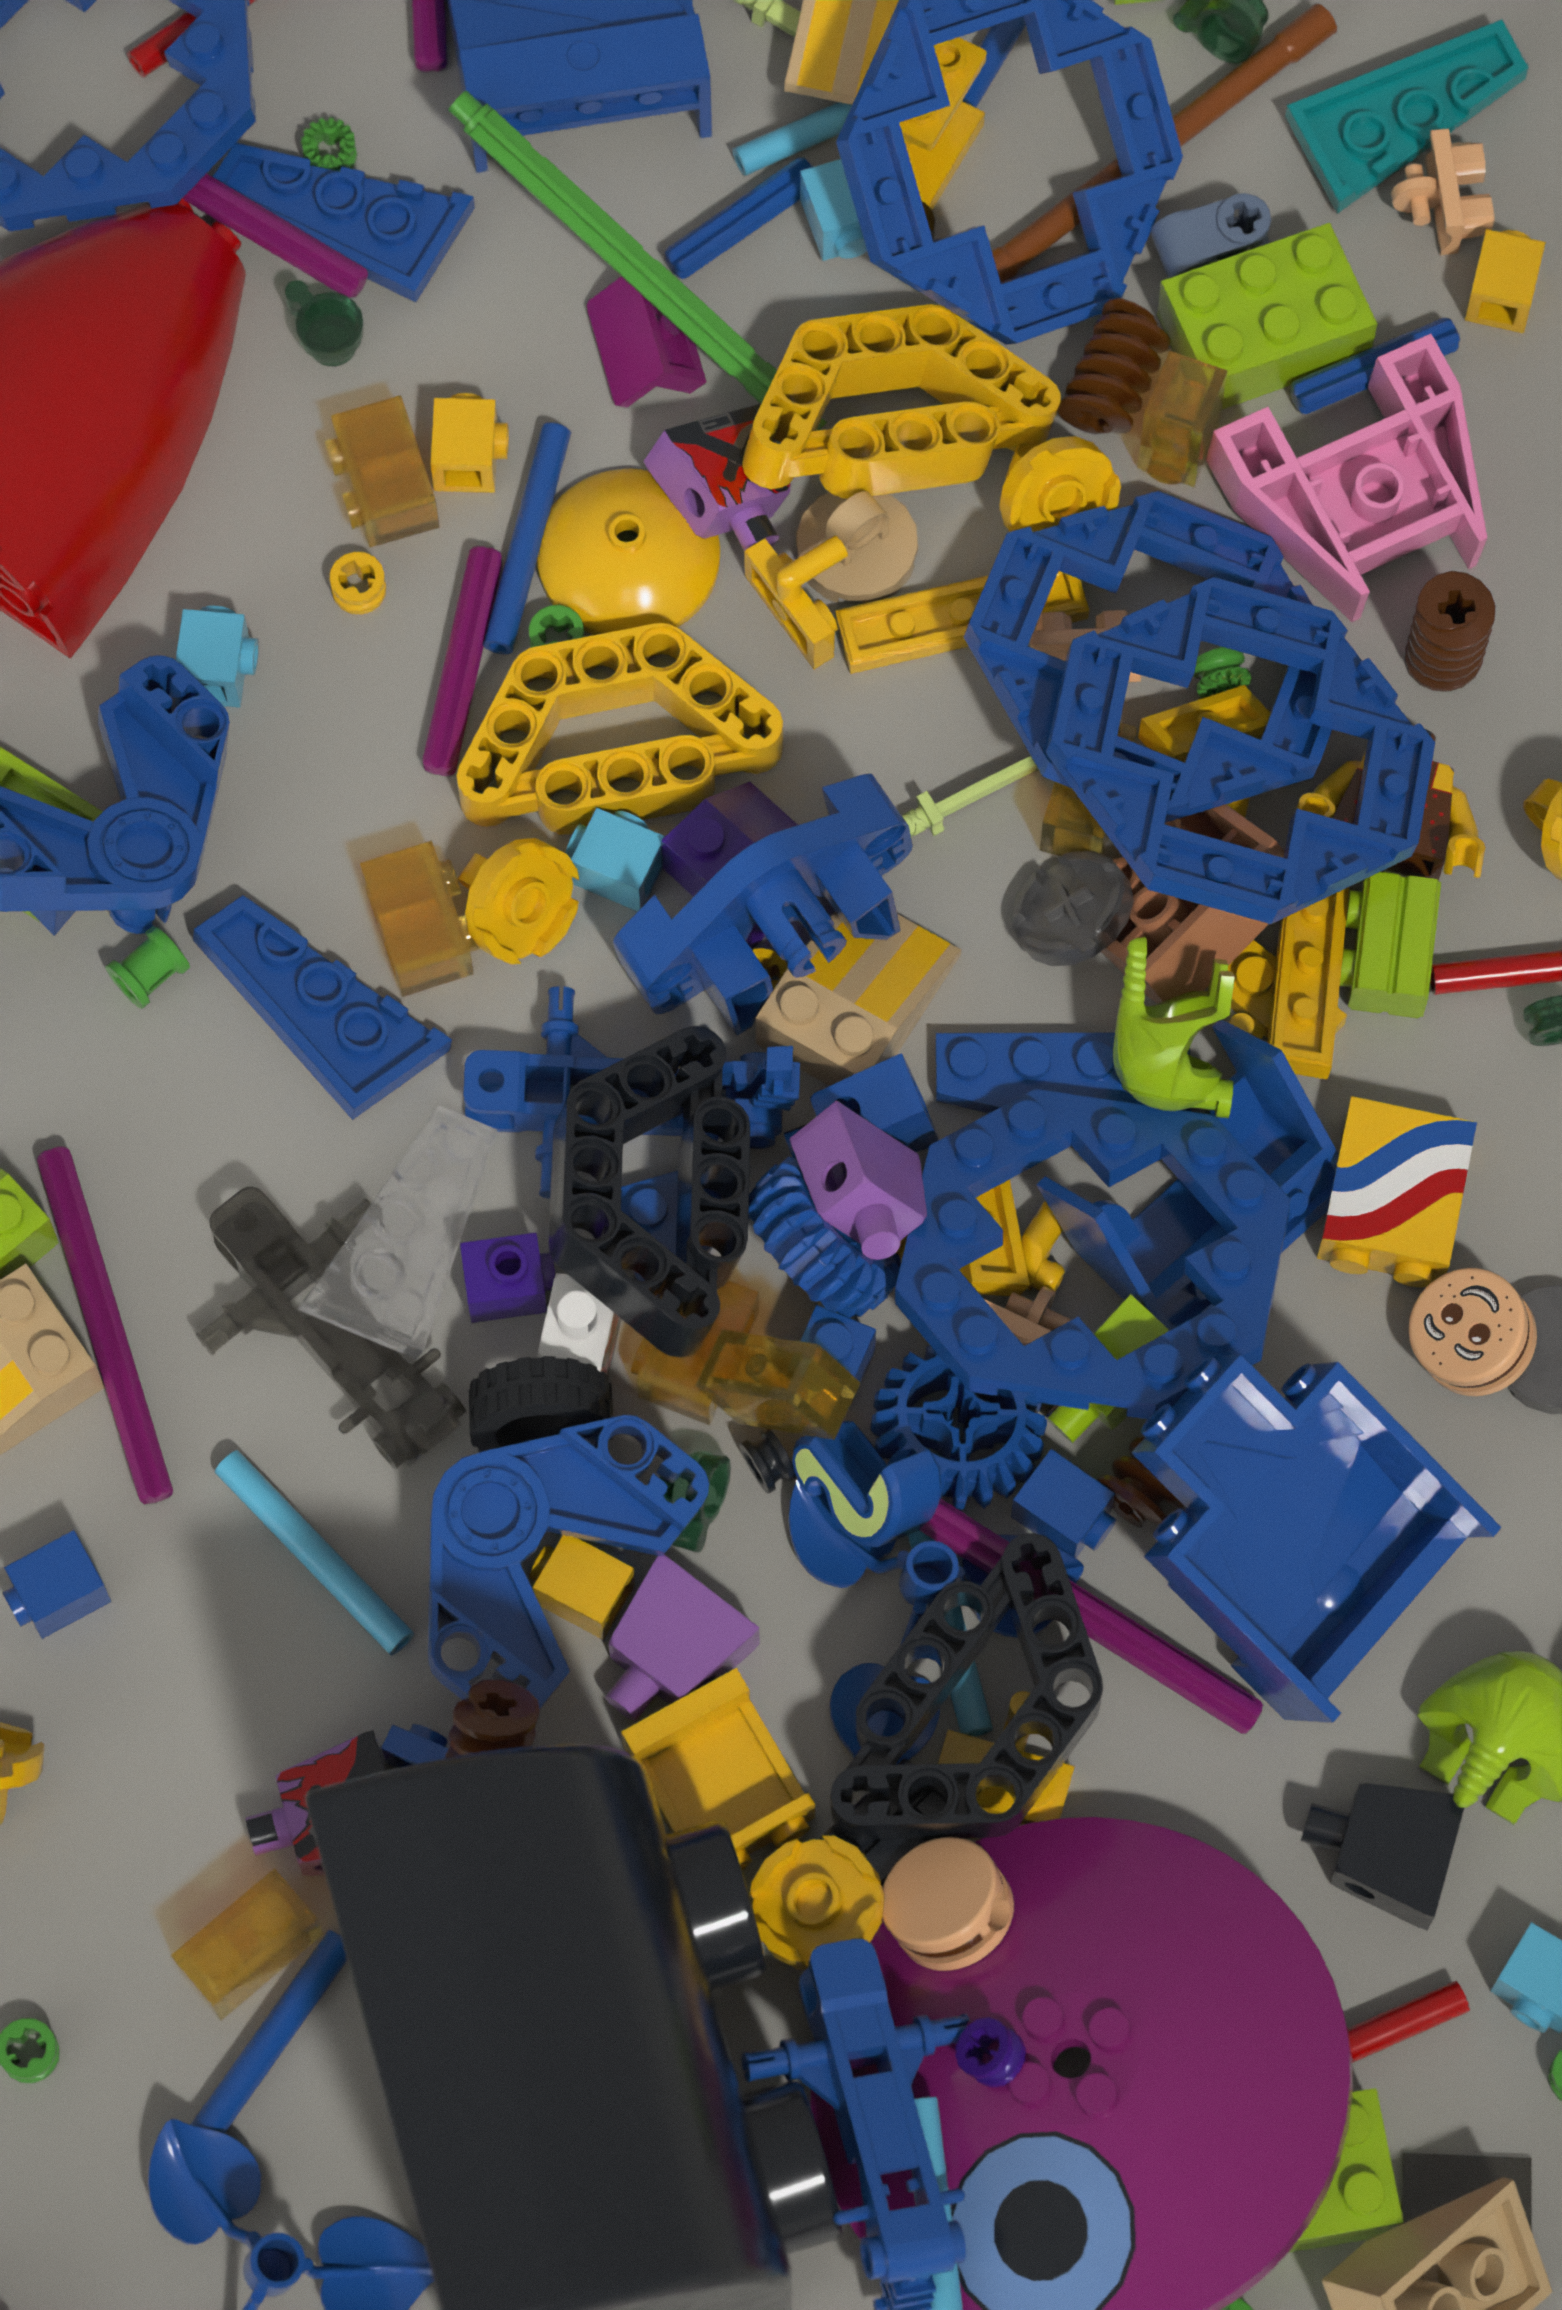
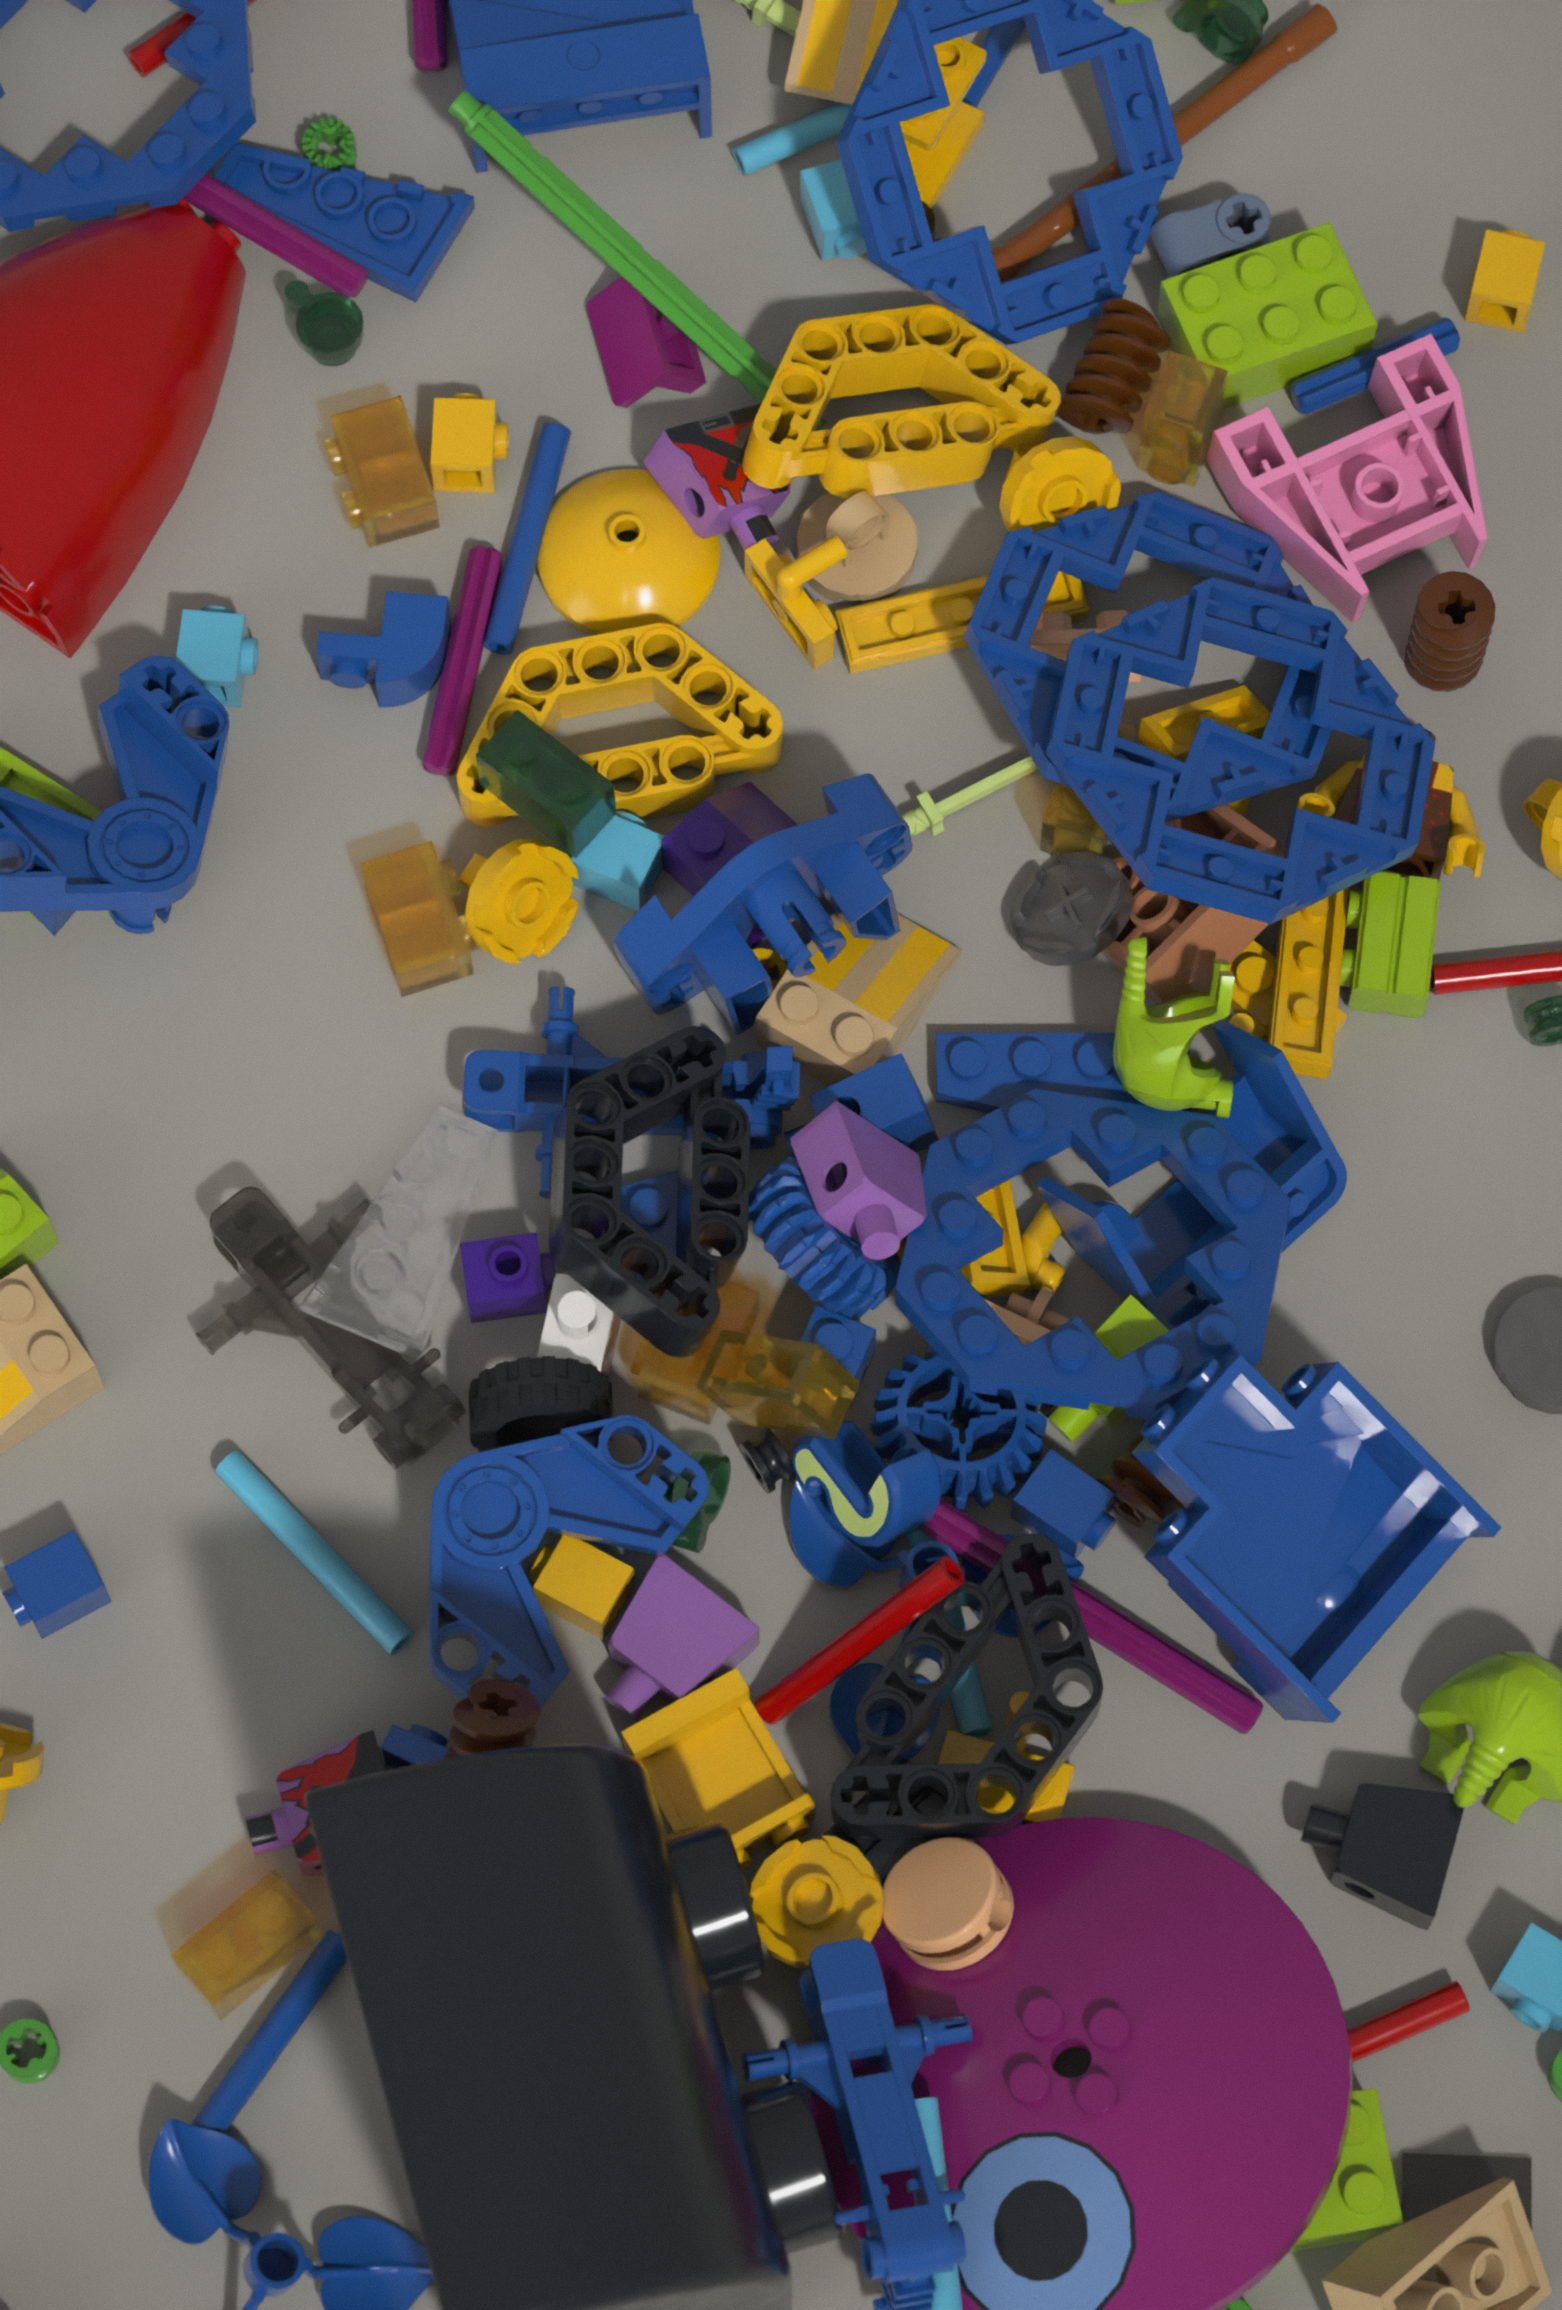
(105, 1325): magenta axle -> none
(147, 967): bright green bush -> none
(328, 1019): blue wing -> none
(350, 598): yellow bush -> none
(402, 660): none -> blue brick
(546, 783): none -> clear green brick
(558, 618): bright green bush -> none
(736, 220): blue axle -> none
(859, 1640): none -> red piece
(1006, 2061): dark purple bush -> none
(1220, 671): bright green bush -> none
(1385, 117): teal wing -> none
(1397, 1192): panel -> none
(1446, 168): light nougat hips -> none
(1472, 1332): light nougat head -> none

